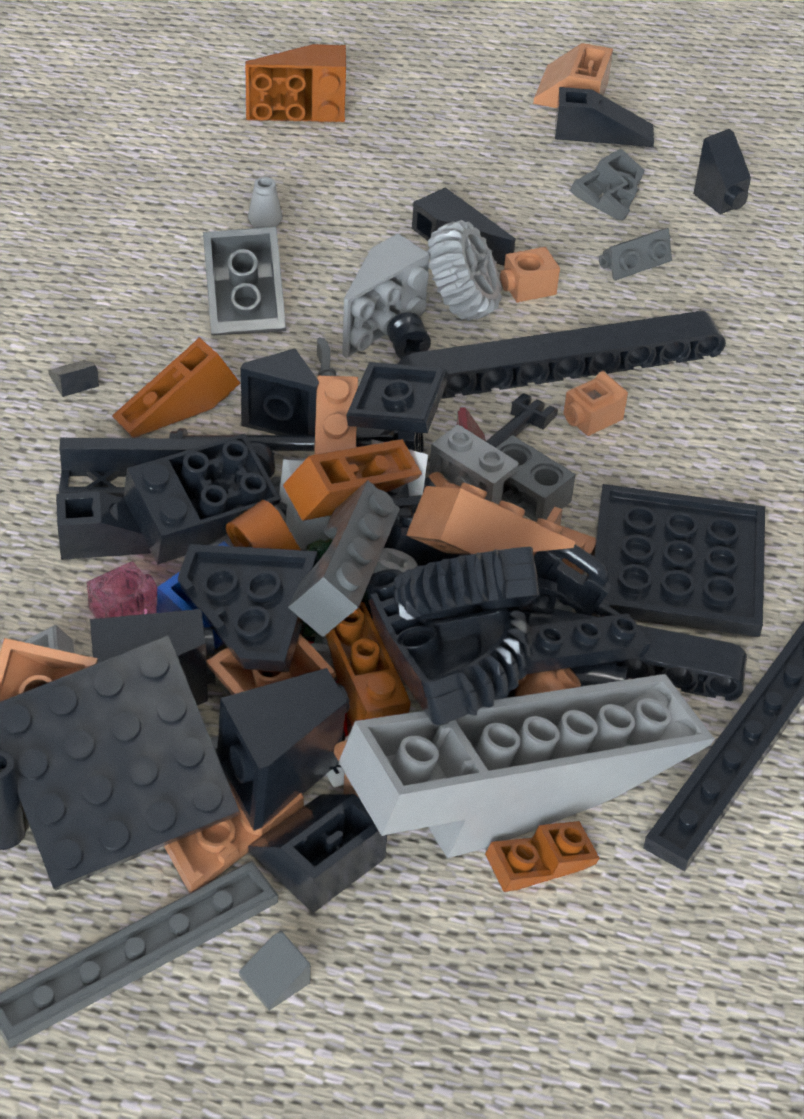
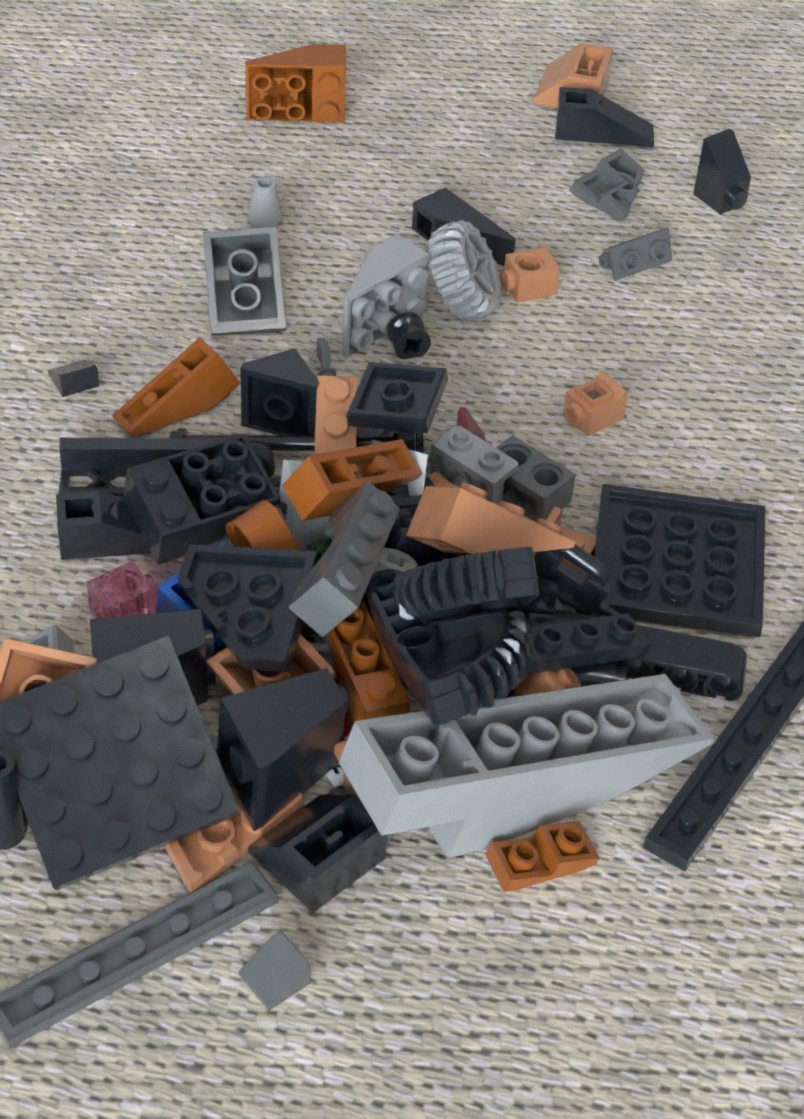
(524, 416): black hinge -> none
(573, 353): black beam -> none

